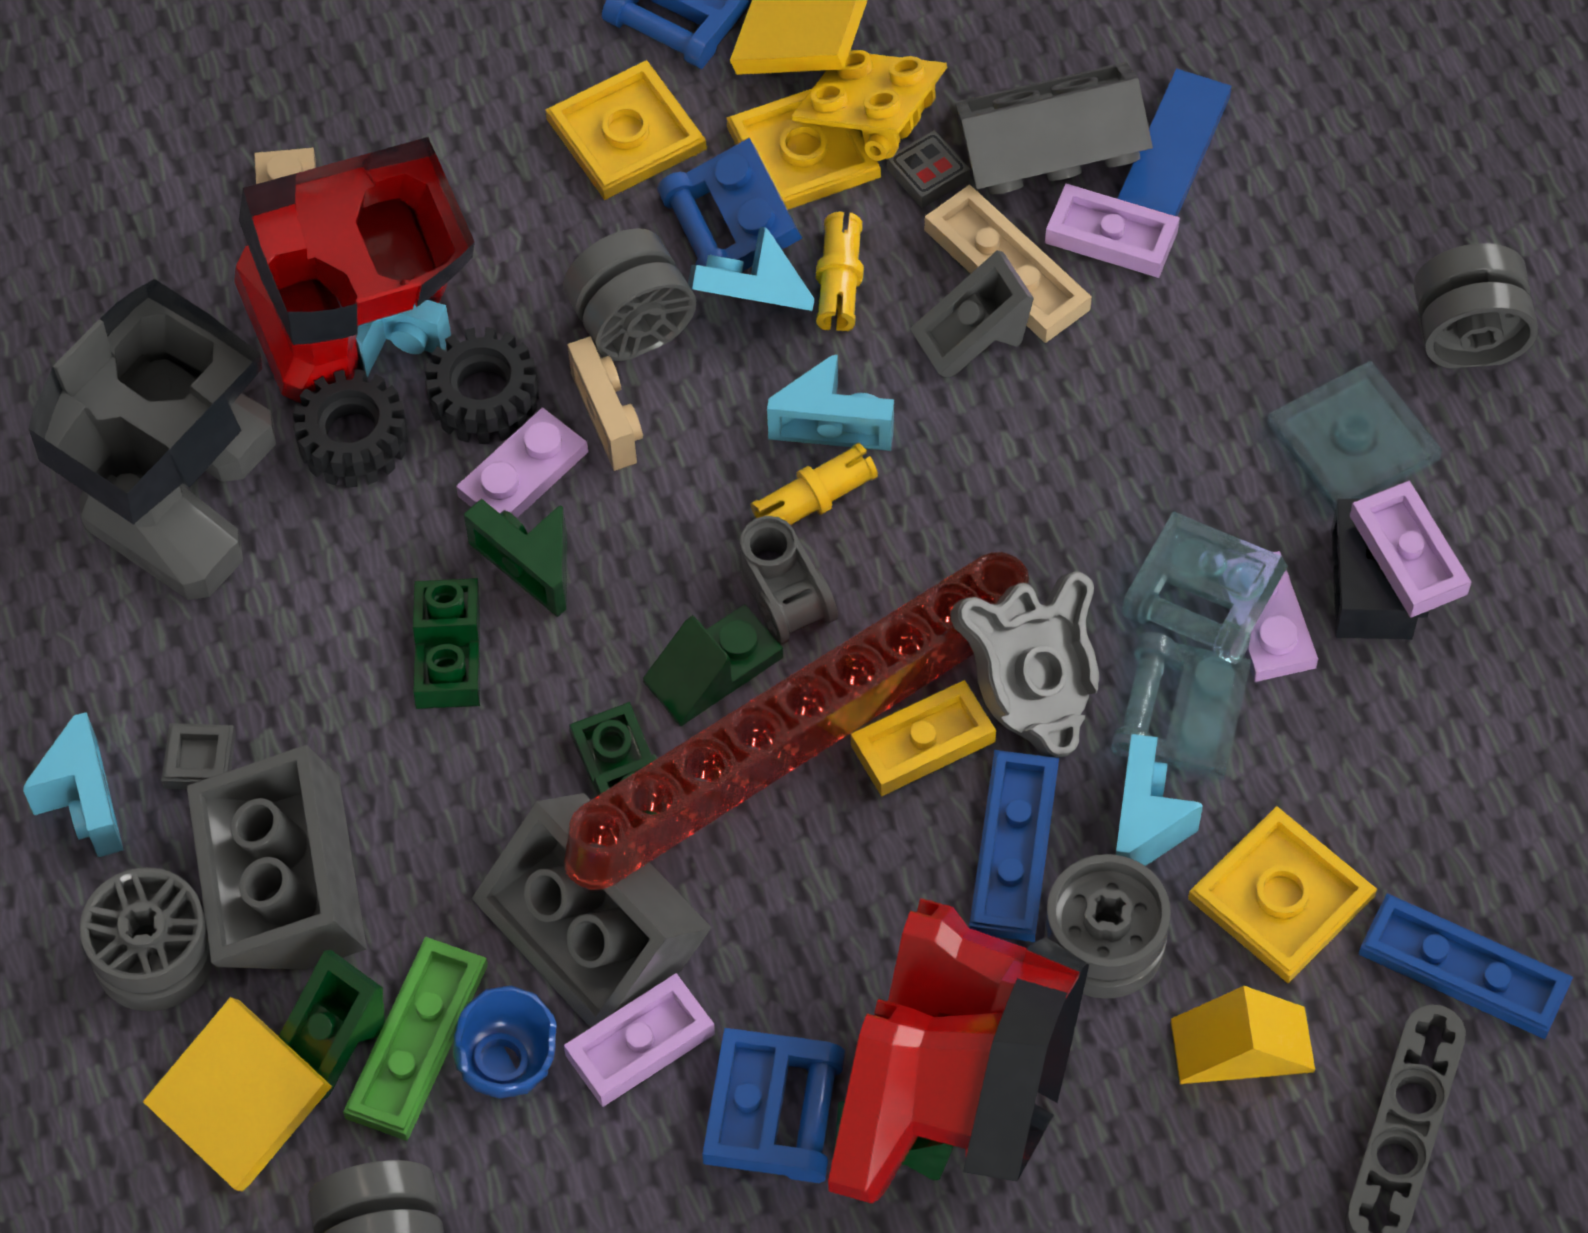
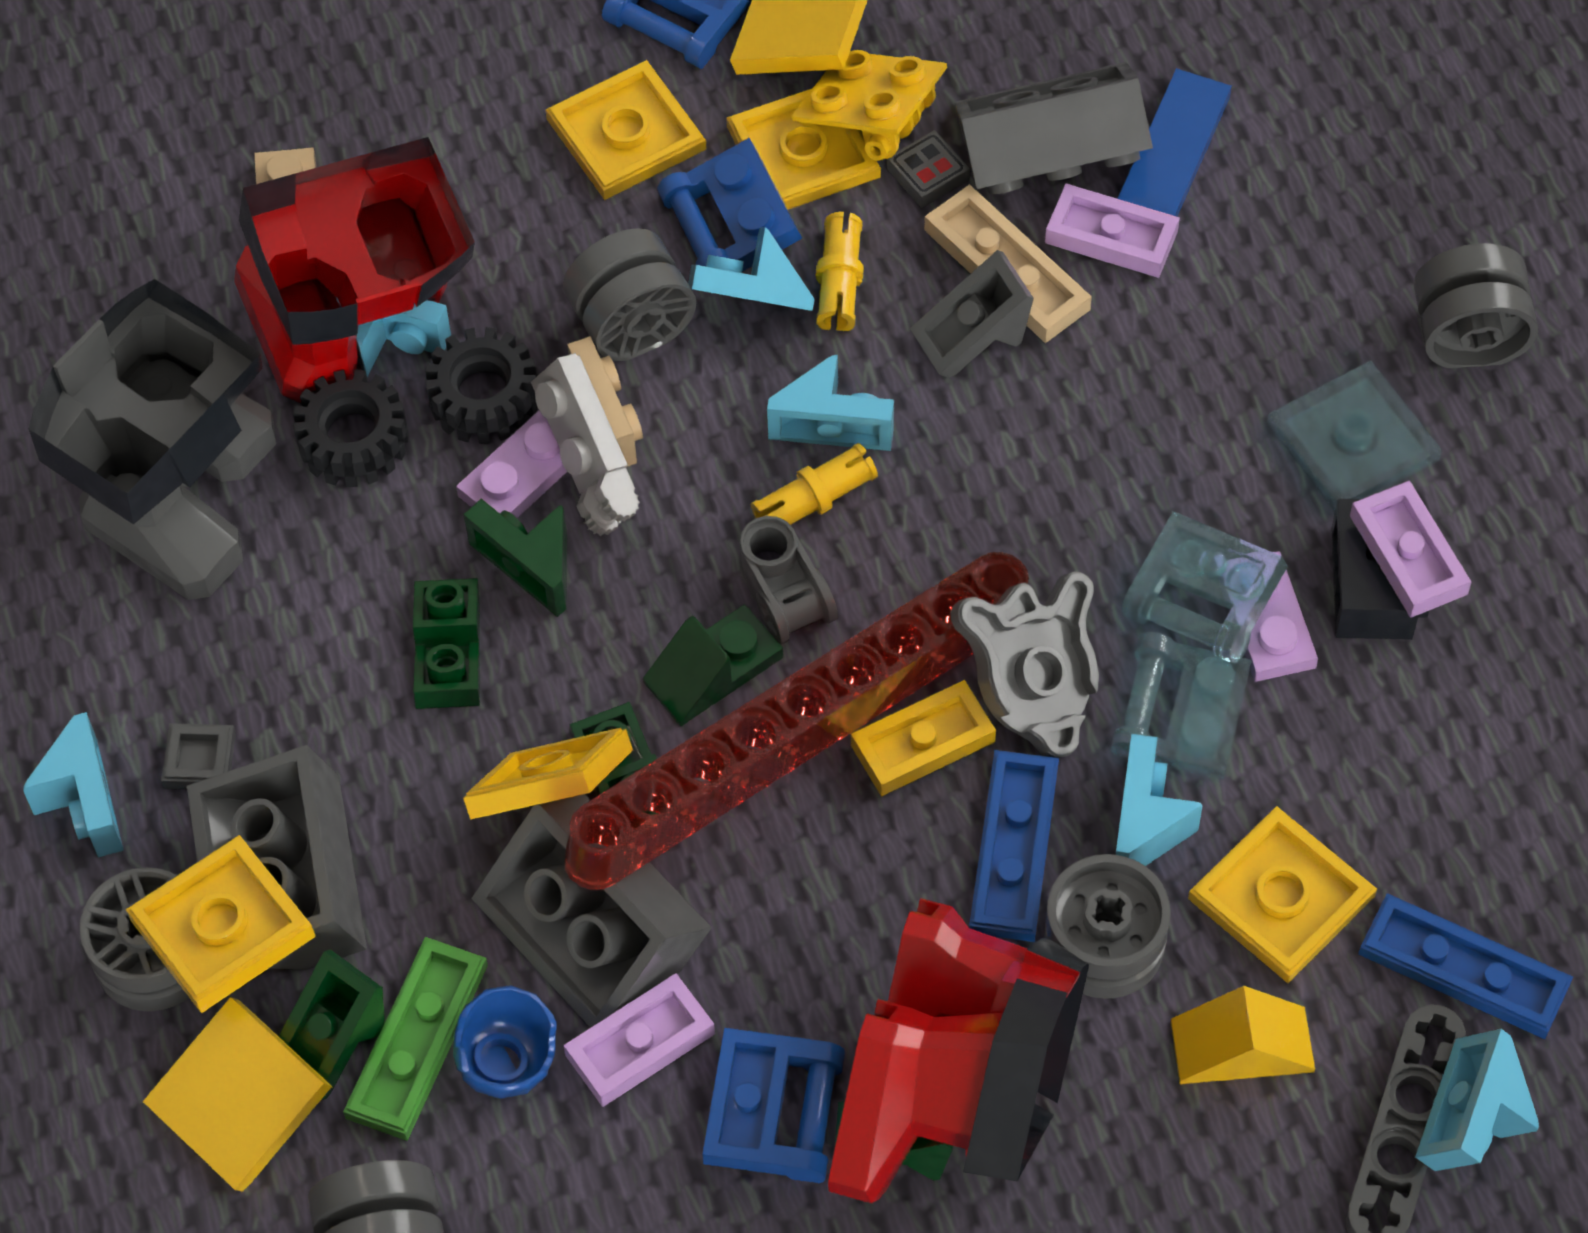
(220, 923): none -> yellow tile
(548, 773): none -> yellow tile
(586, 444): none -> light grey hinge
(1477, 1098): none -> medium azure slope

